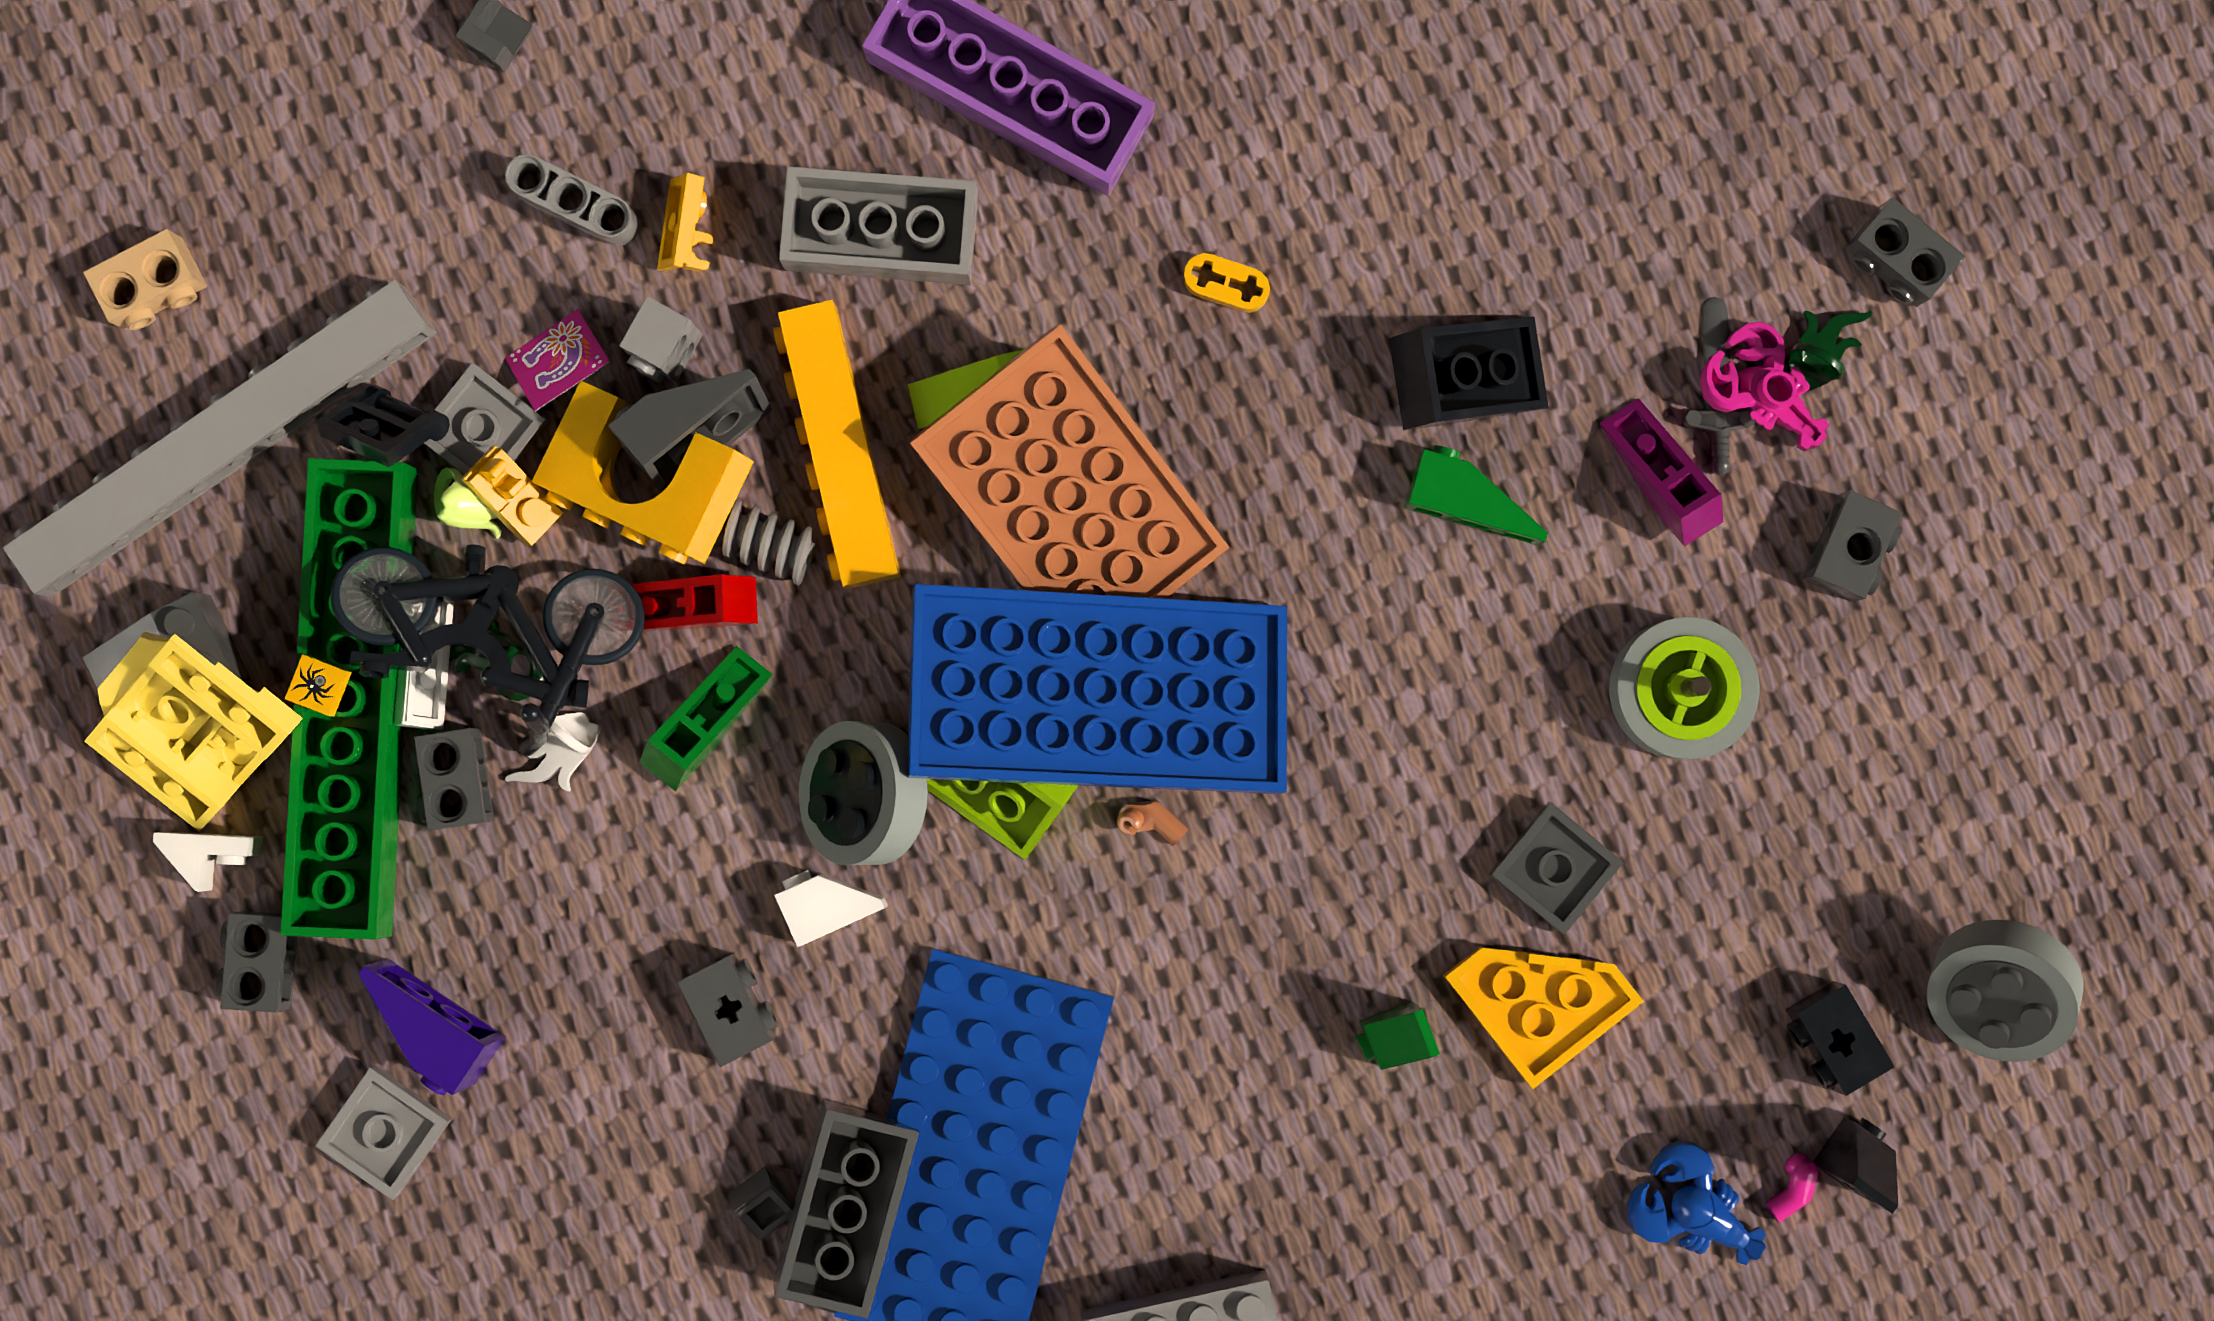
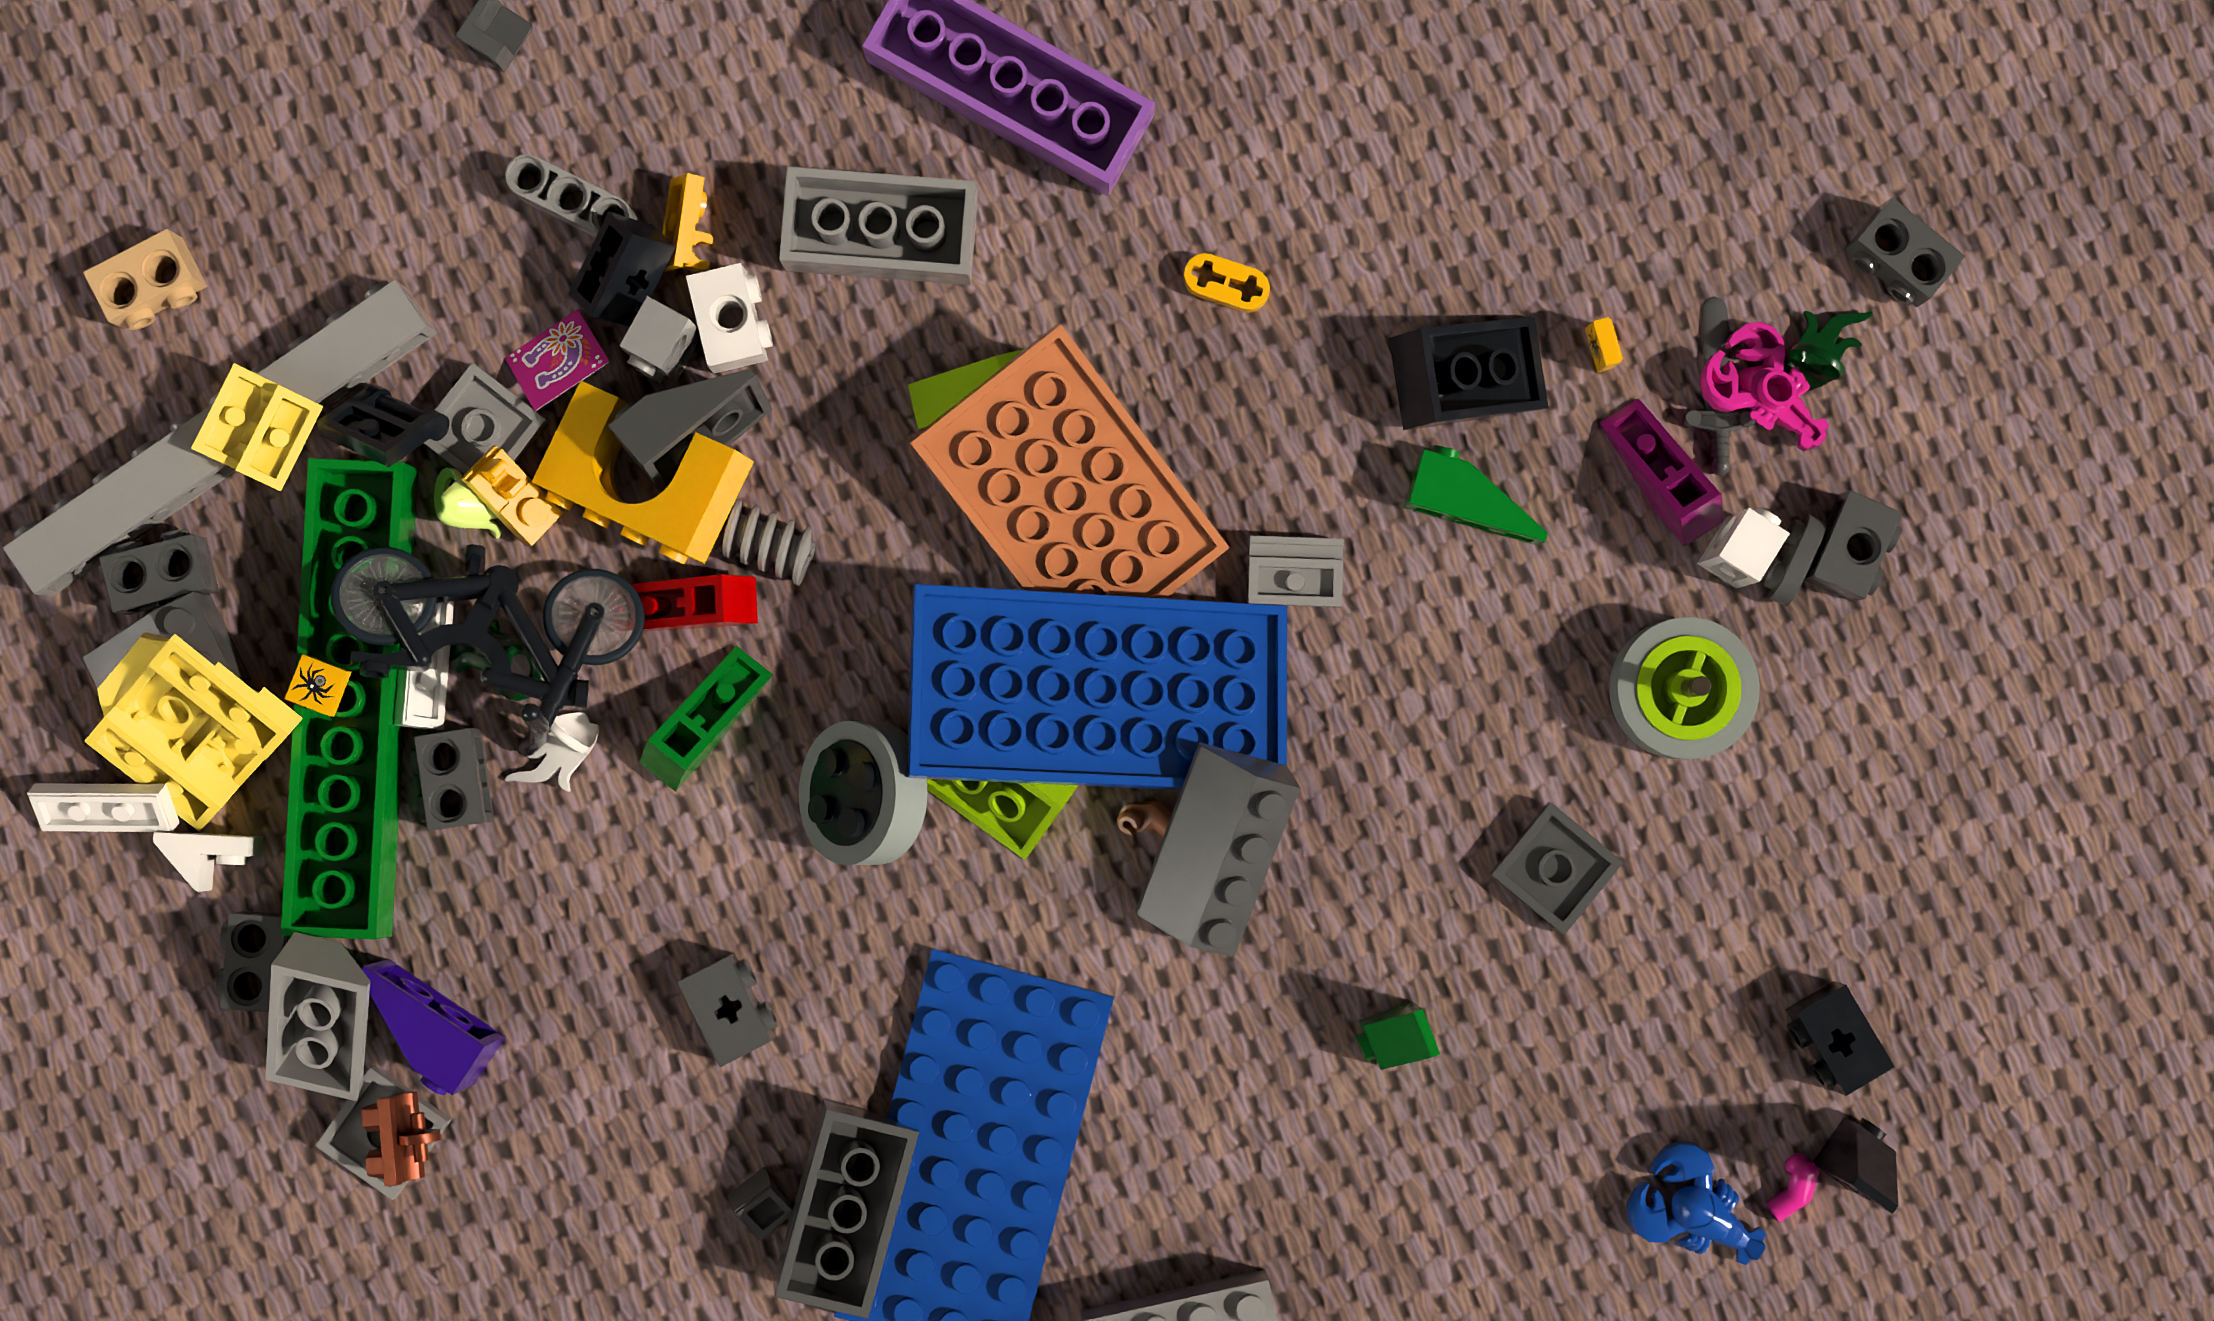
(103, 807): none -> white tile
(160, 581): none -> dark grey brick
(257, 427): none -> light yellow slope
(317, 1018): none -> light grey slope
(401, 1138): none -> copper hips
(621, 269): none -> black brick
(711, 296): none -> white brick
(823, 905): white slope -> none
(838, 445): yellow brick -> none
(1218, 848): none -> dark grey slope
(1295, 571): none -> light grey plate
(1541, 1005): yellow plate -> none
(1603, 344): none -> yellow tile
(1744, 547): none -> white brick
(1788, 575): none -> dark grey plate
(2005, 990): wheel -> none

